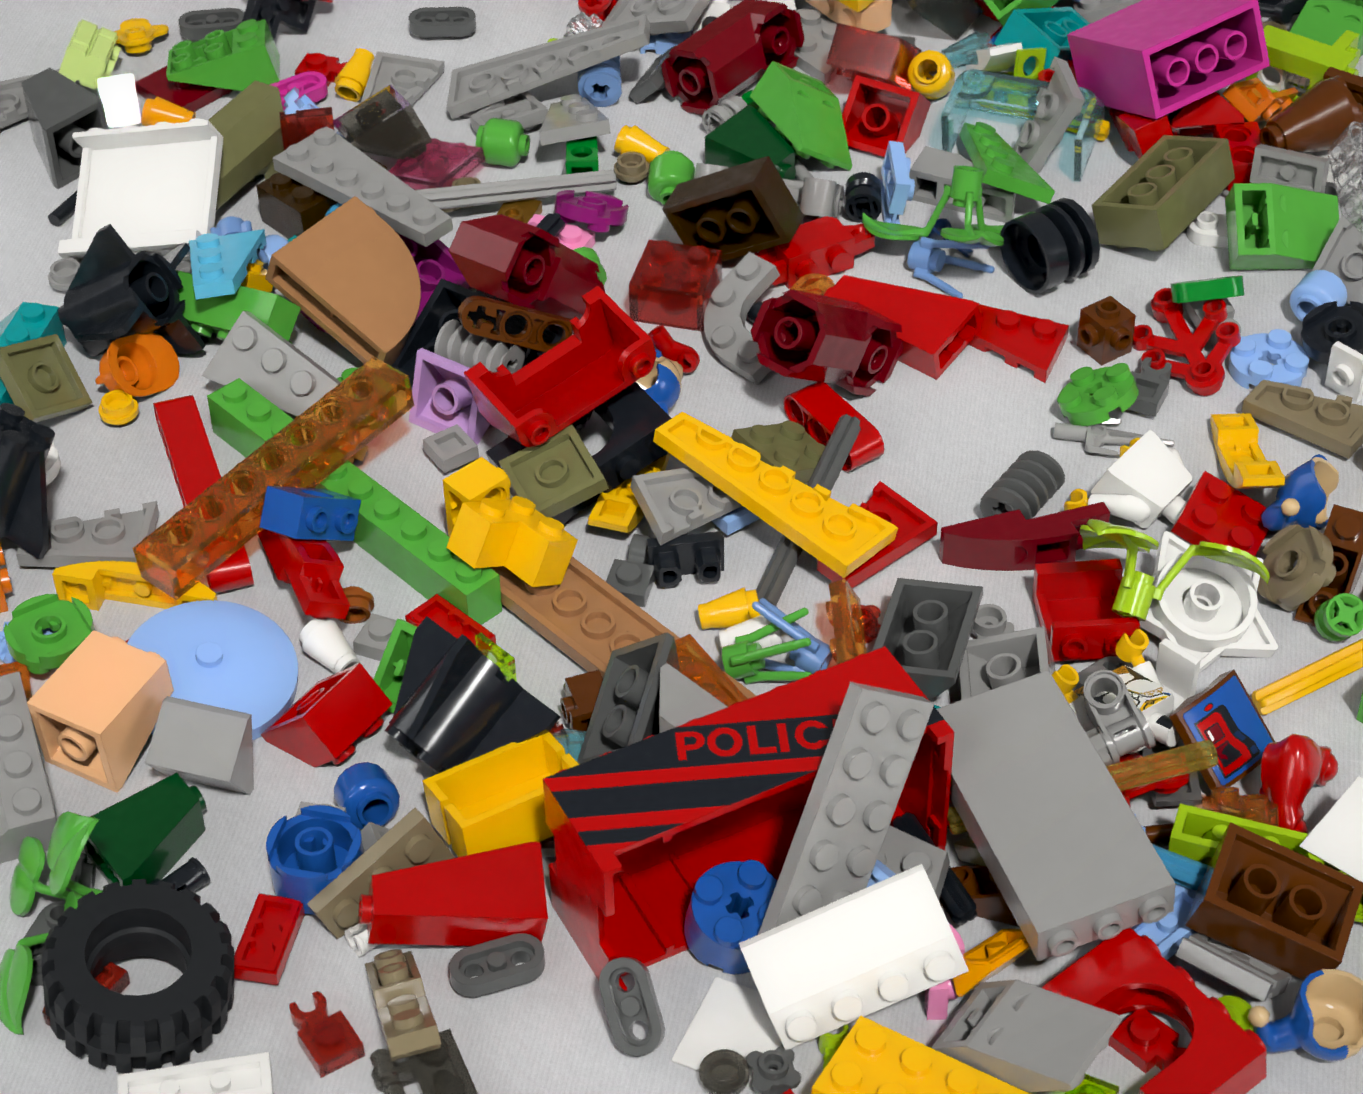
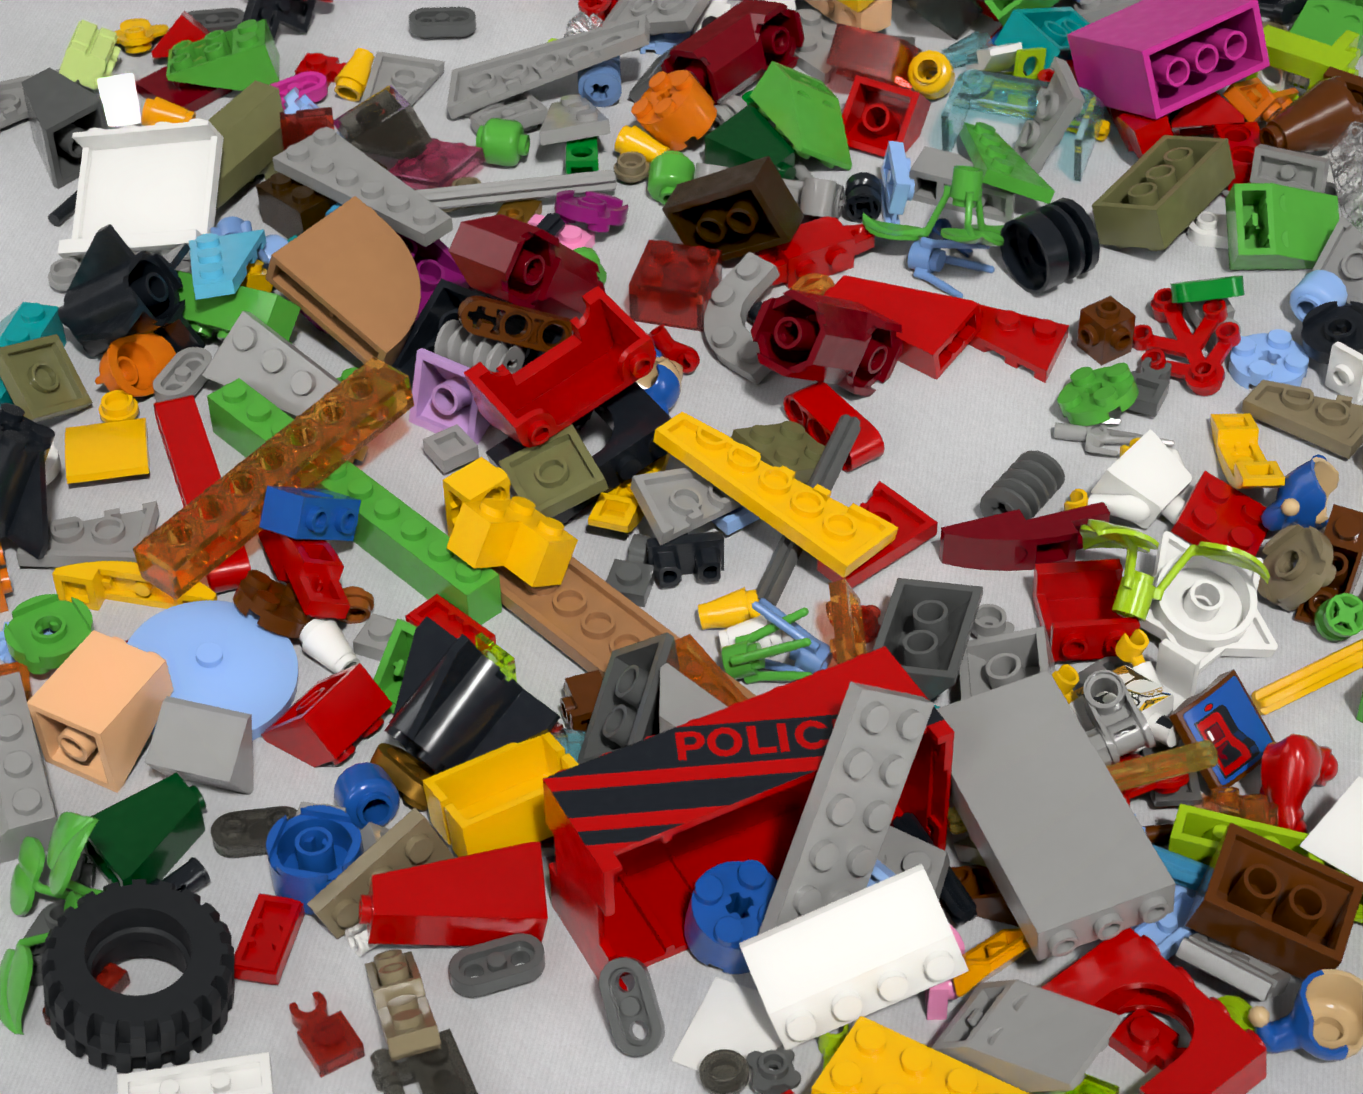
(106, 450): none -> yellow slope
(182, 374): none -> light grey plate
(183, 29): none -> red slope
(246, 831): none -> clear smoke plate
(273, 602): none -> reddish brown plate
(405, 773): none -> pearl gold plate
(675, 109): none -> orange brick

